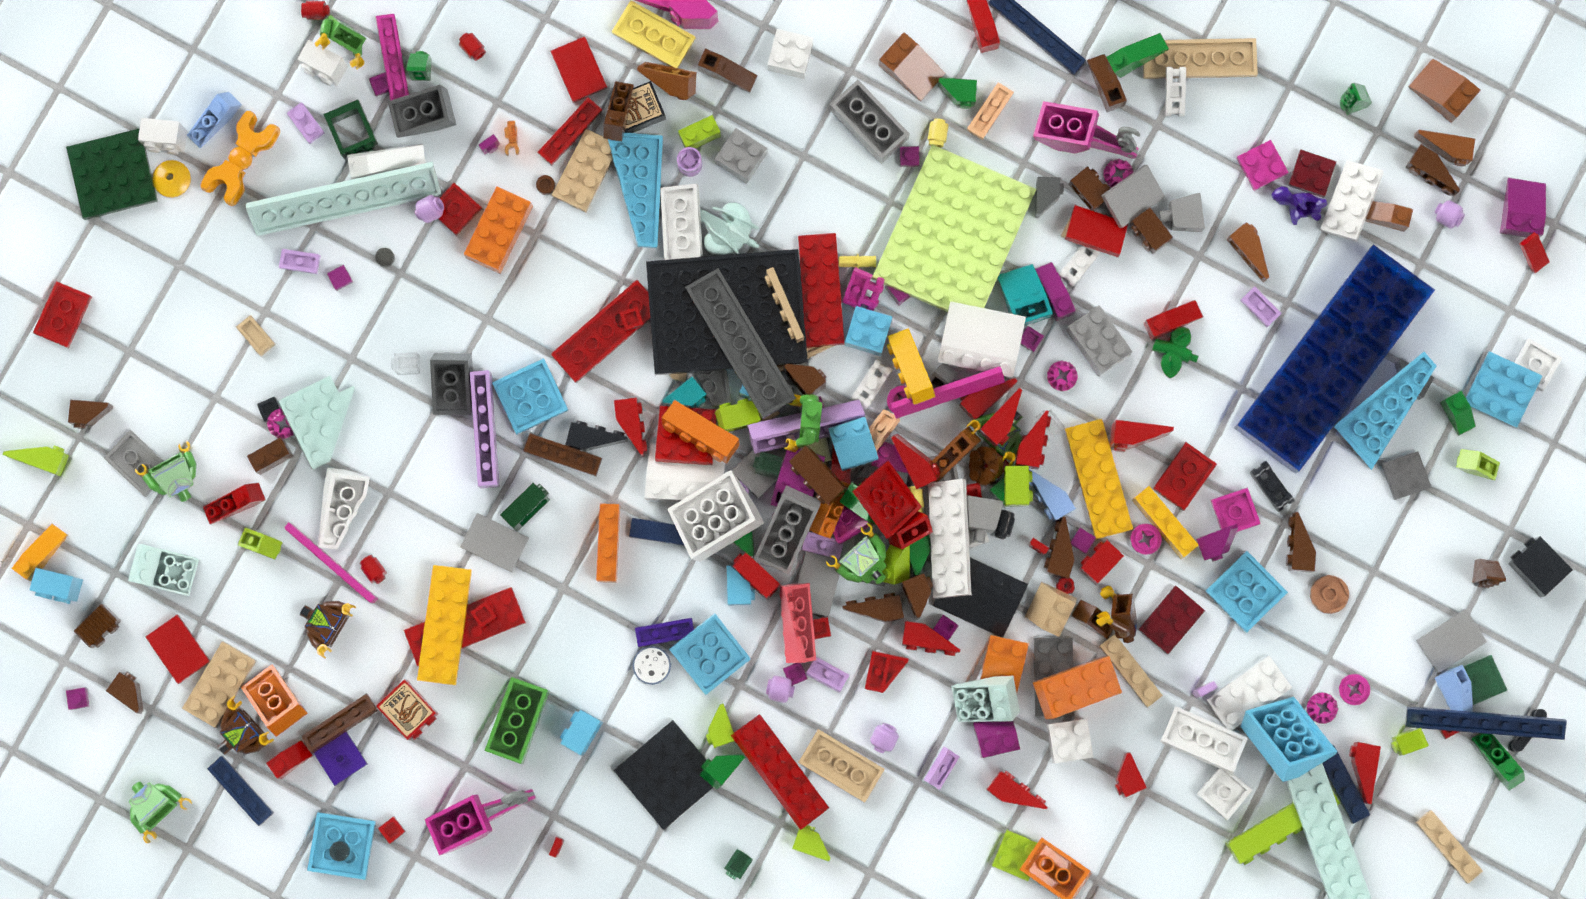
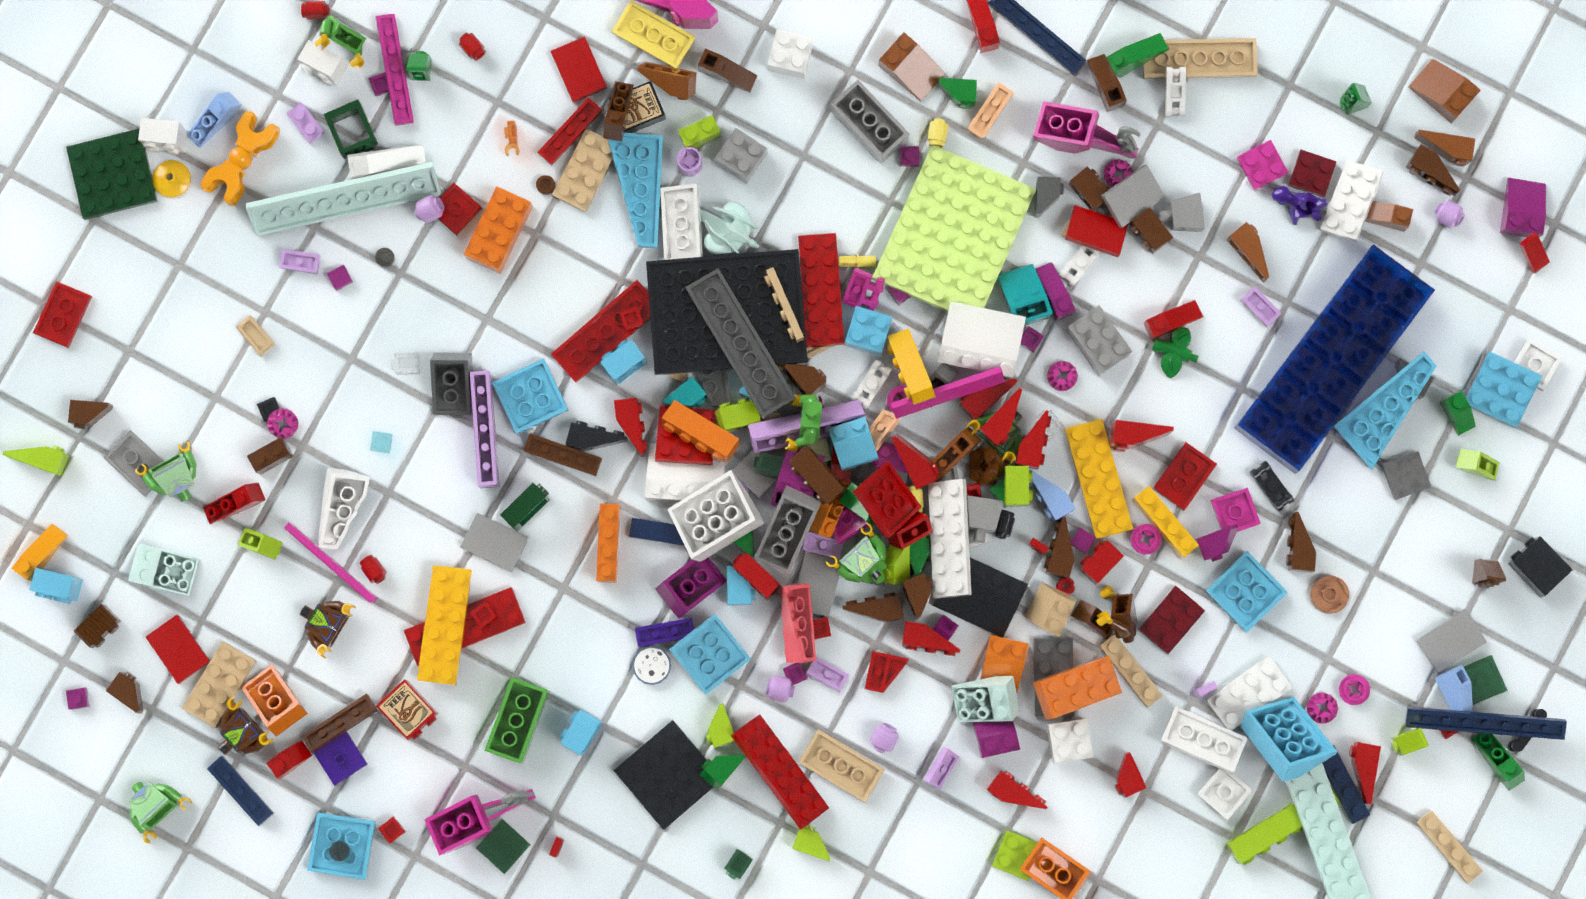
(317, 418): light aqua wing -> none
(381, 442): none -> clear light blue tile
(422, 112): dark grey slope -> none
(489, 145): magenta plate -> none
(503, 846): none -> clear green tile
(623, 361): none -> medium azure brick
(690, 586): none -> magenta slope

